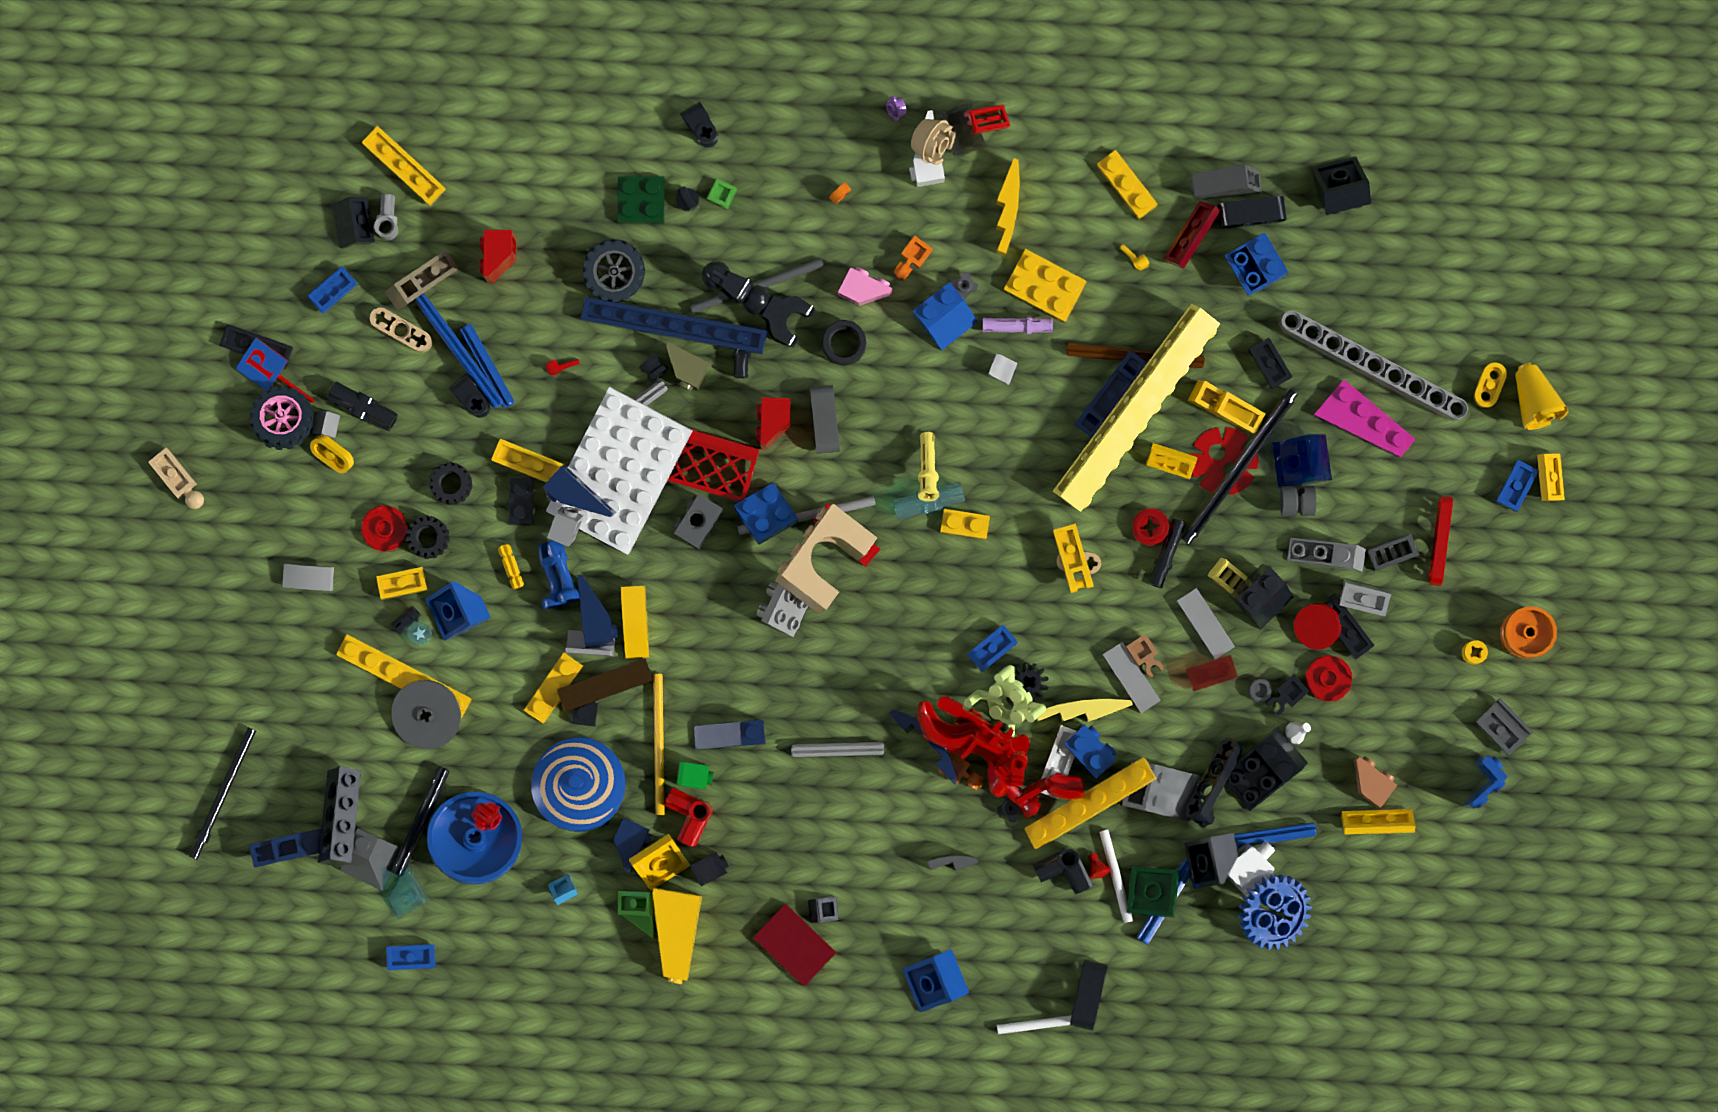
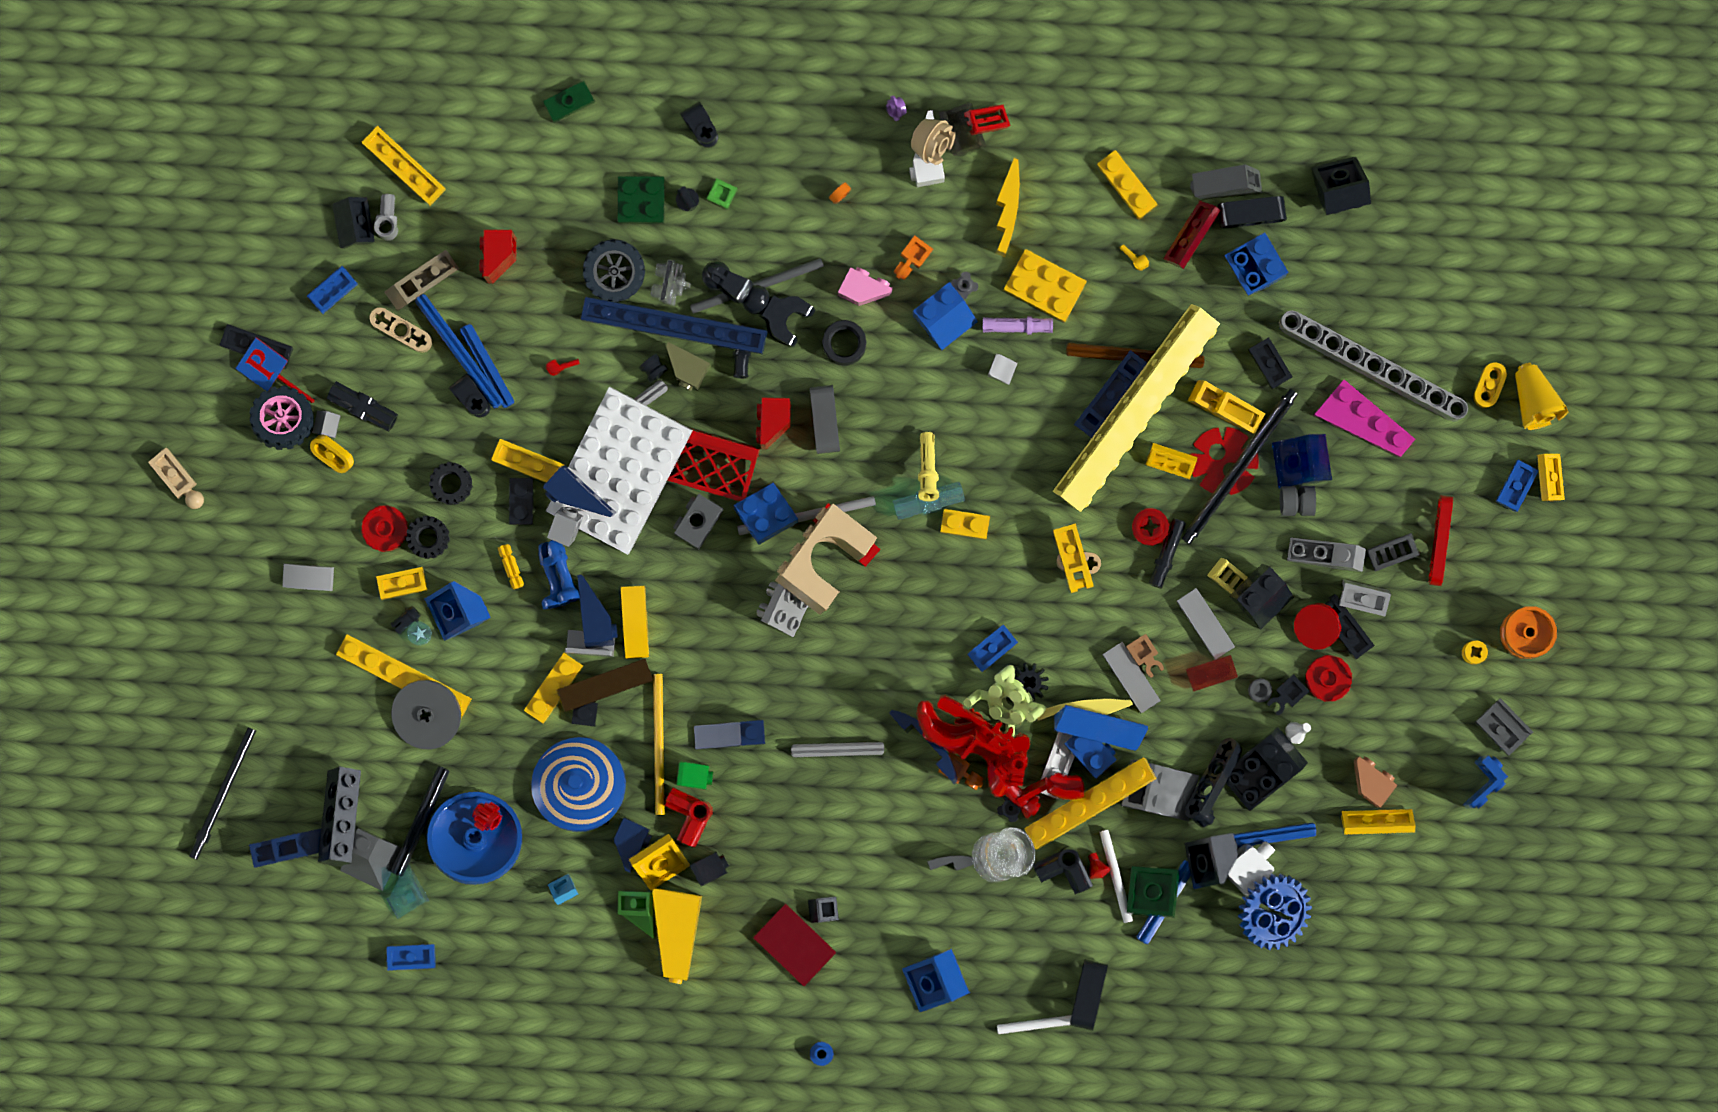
(569, 101): none -> dark green plate
(672, 284): none -> clear hips
(821, 1061): none -> blue plate
(1003, 855): none -> clear wheel
(1099, 727): none -> blue slope

